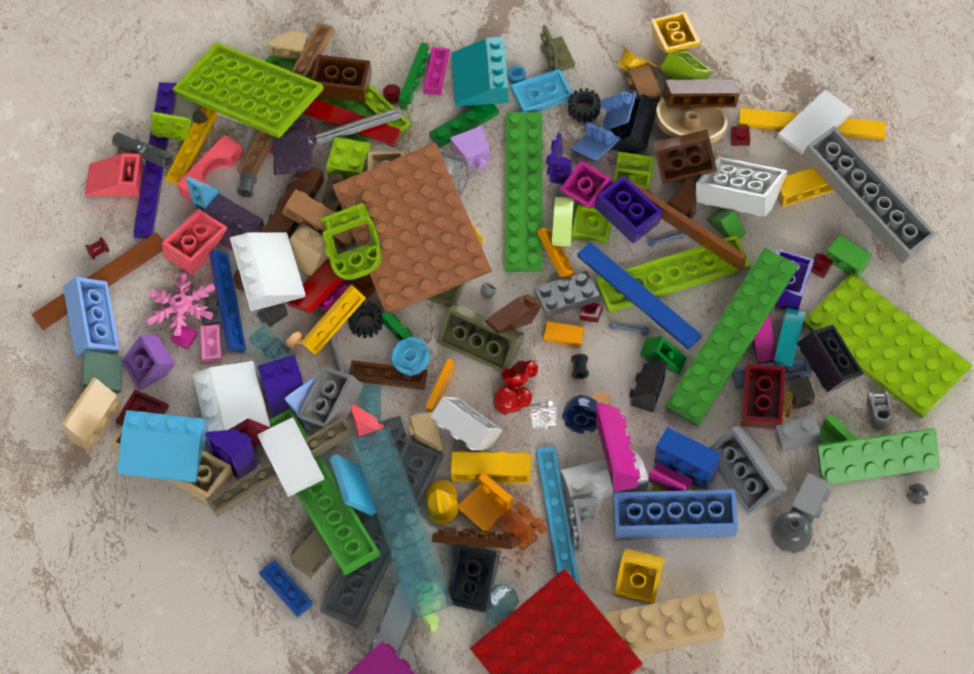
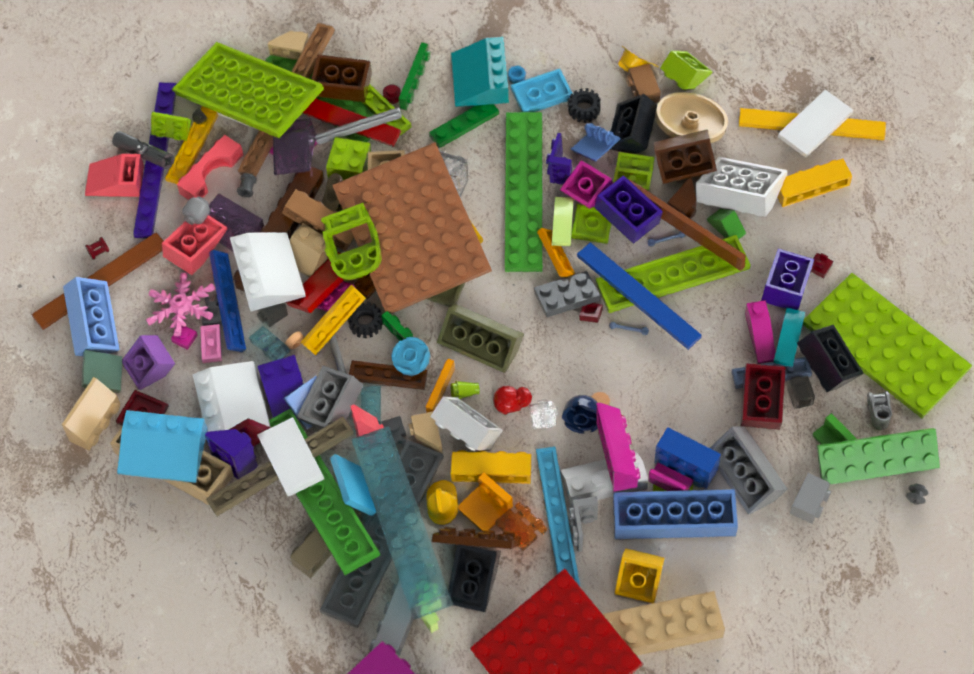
(196, 210): none -> light grey head
(201, 193): medium azure slope -> none
(286, 588): blue tile -> none
(436, 71): dark pink tile -> none
(464, 389): none -> lime cone
(473, 147): lavender torso -> none
(488, 290): light grey hinge -> none
(502, 602): clear light blue hair -> none
(514, 315): reddish brown slope -> none
(520, 373): red hair -> none
(556, 51): olive bracket -> none
(563, 334): light orange tile -> none
(579, 366): black bush -> none
(618, 109): medium blue hinge -> none
(648, 385): black slope -> none
(660, 349): green slope -> none
(674, 33): yellow slope -> none
(701, 93): reddish brown brick -> none
(731, 337): bright green plate -> none
(740, 136): dark red plate -> none
(787, 405): clear yellow tile -> none
(792, 532): dark grey cylinder -> none
(798, 433): light grey brick -> none
(848, 256): bright green brick -> none
(868, 194): light grey brick -> none

